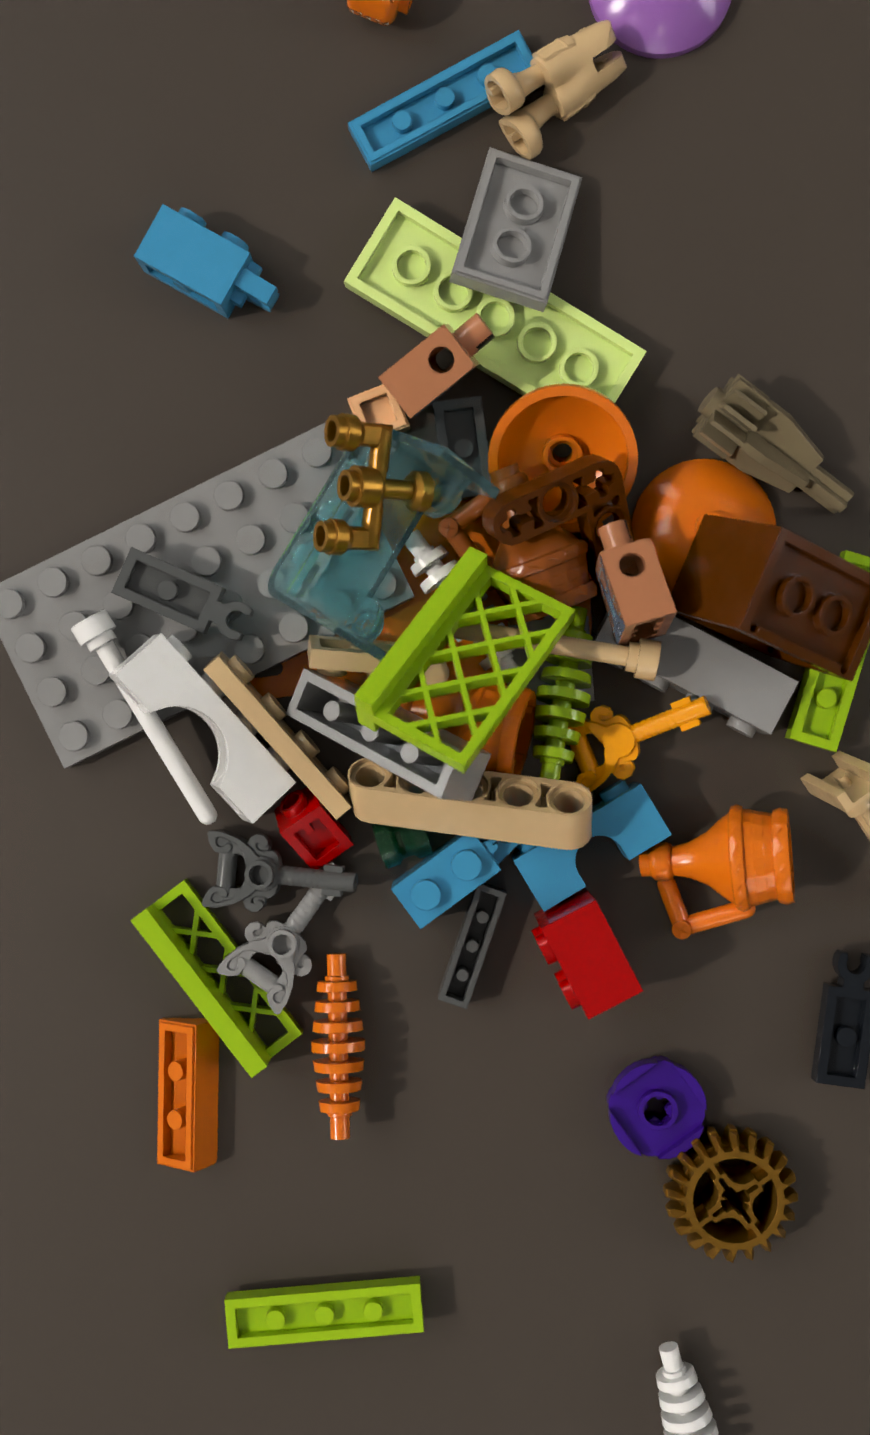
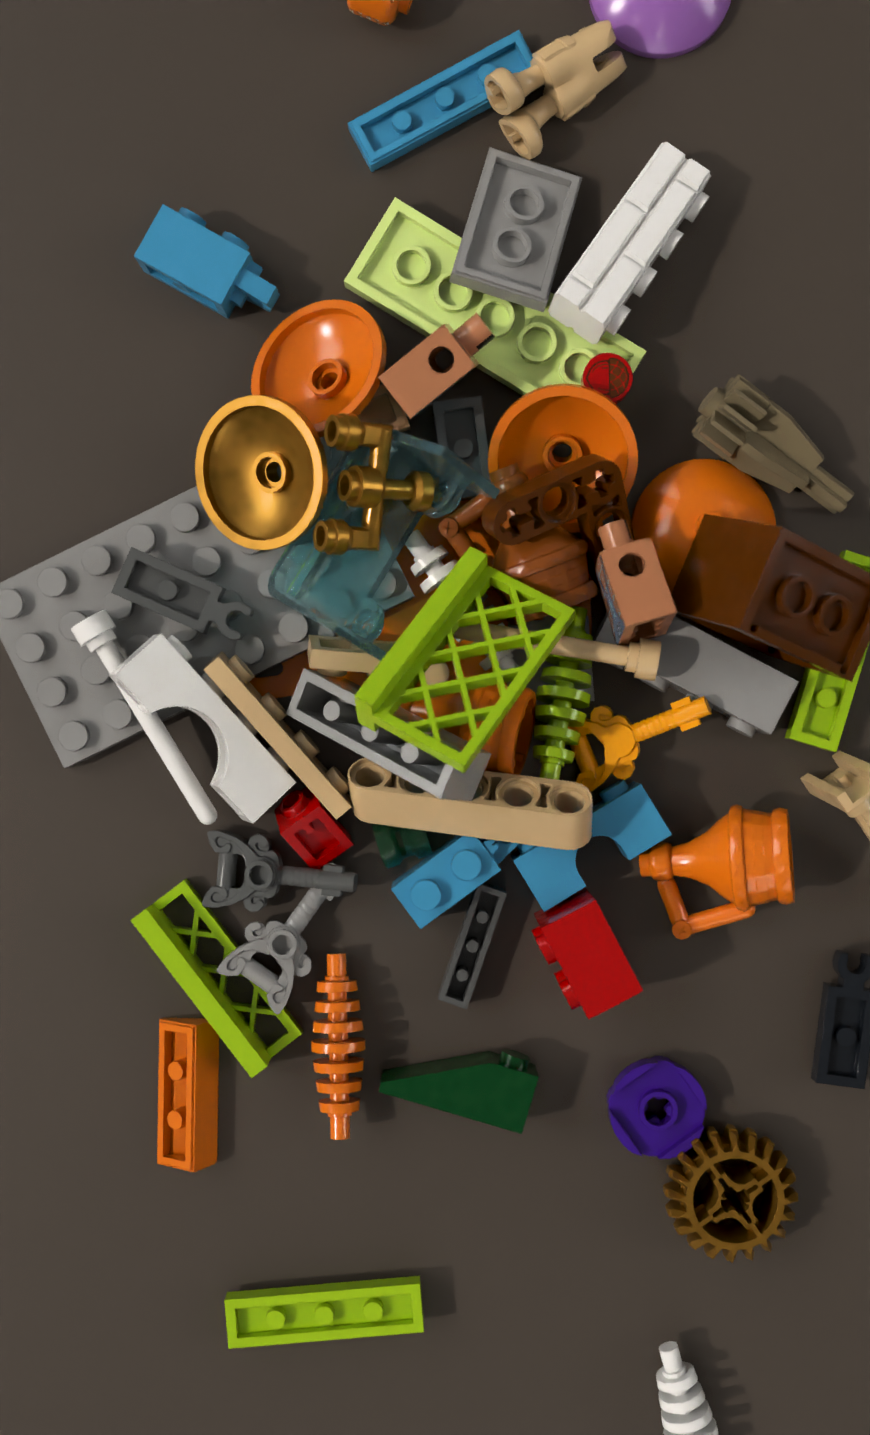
(240, 477): none -> pearl gold dish
(322, 361): none -> orange dish
(474, 1086): none -> dark green slope
(608, 375): none -> red tile
(629, 243): none -> white brick

